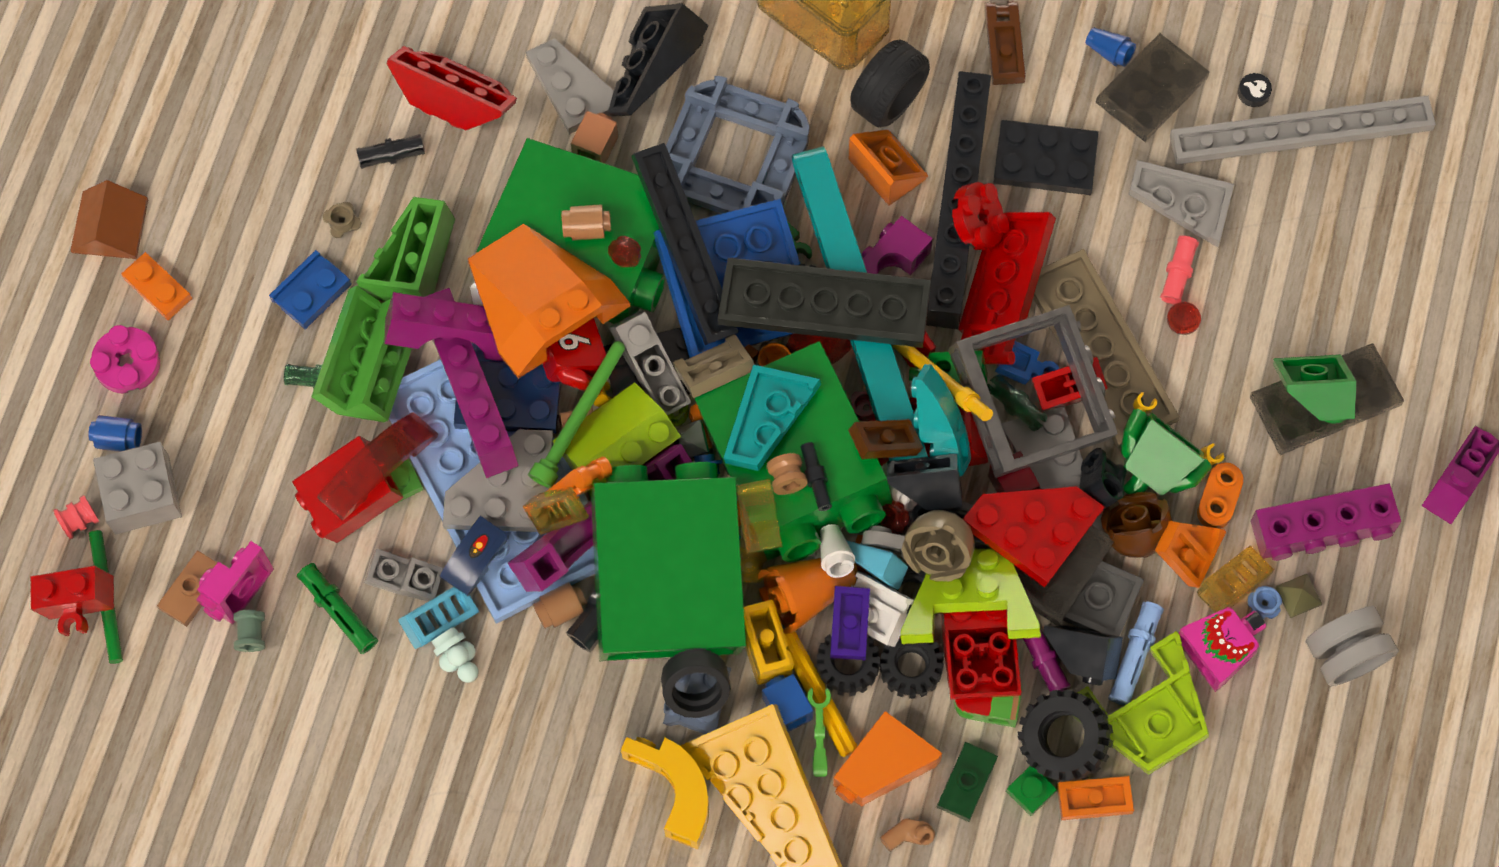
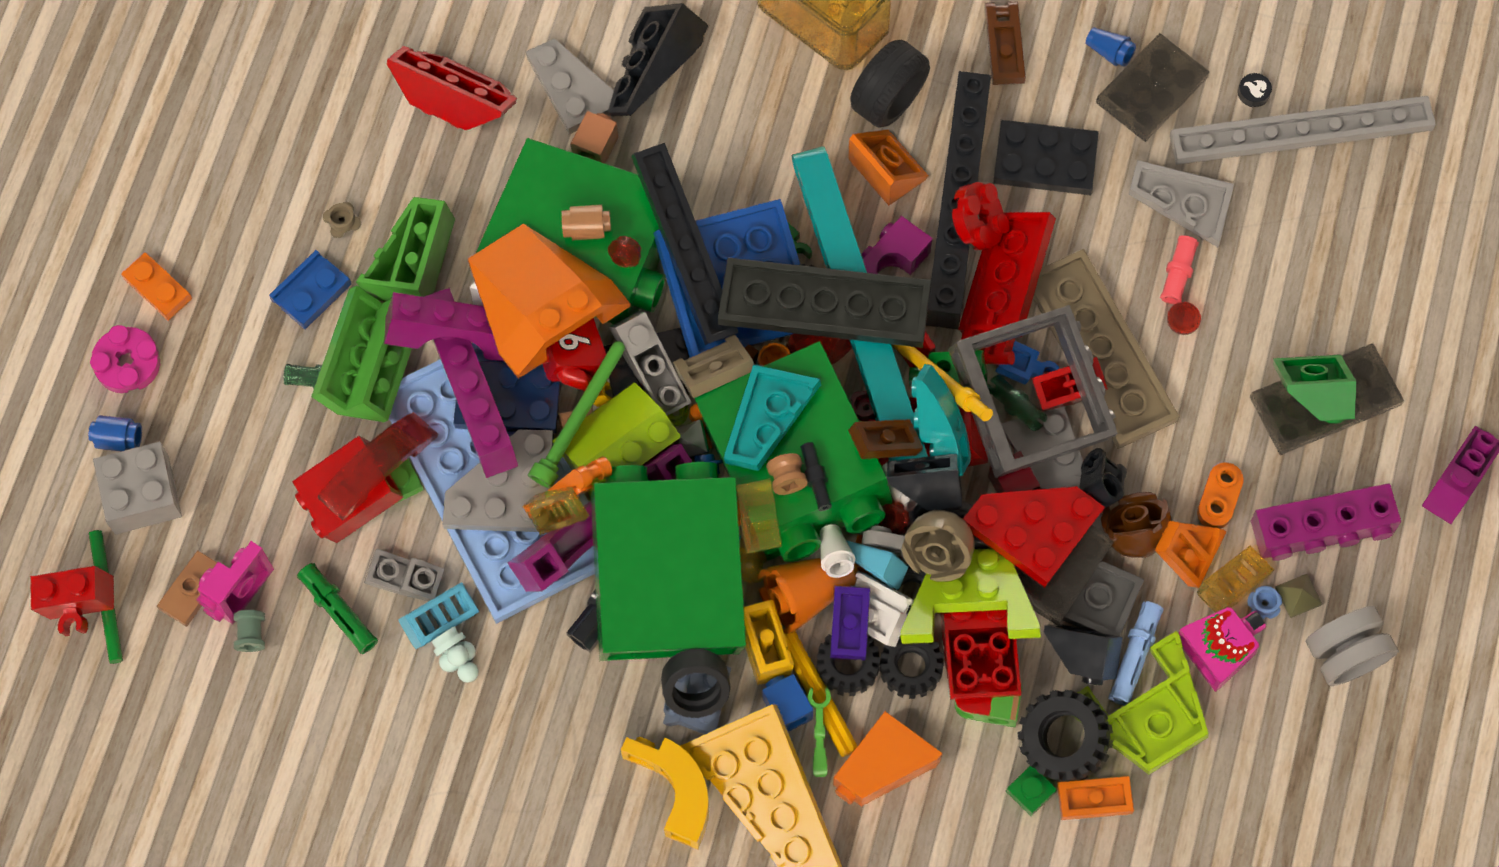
(76, 516): coral bush -> none
(109, 221): dark orange slope -> none
(390, 151): black pin -> none
(473, 556): dark blue slope -> none
(560, 605): medium nougat brick -> none
(747, 109): sand blue plate -> none
(909, 831): medium nougat arm -> none
(967, 781): dark green plate -> none
(1046, 662): magenta pin -> none
(1161, 455): torso -> none

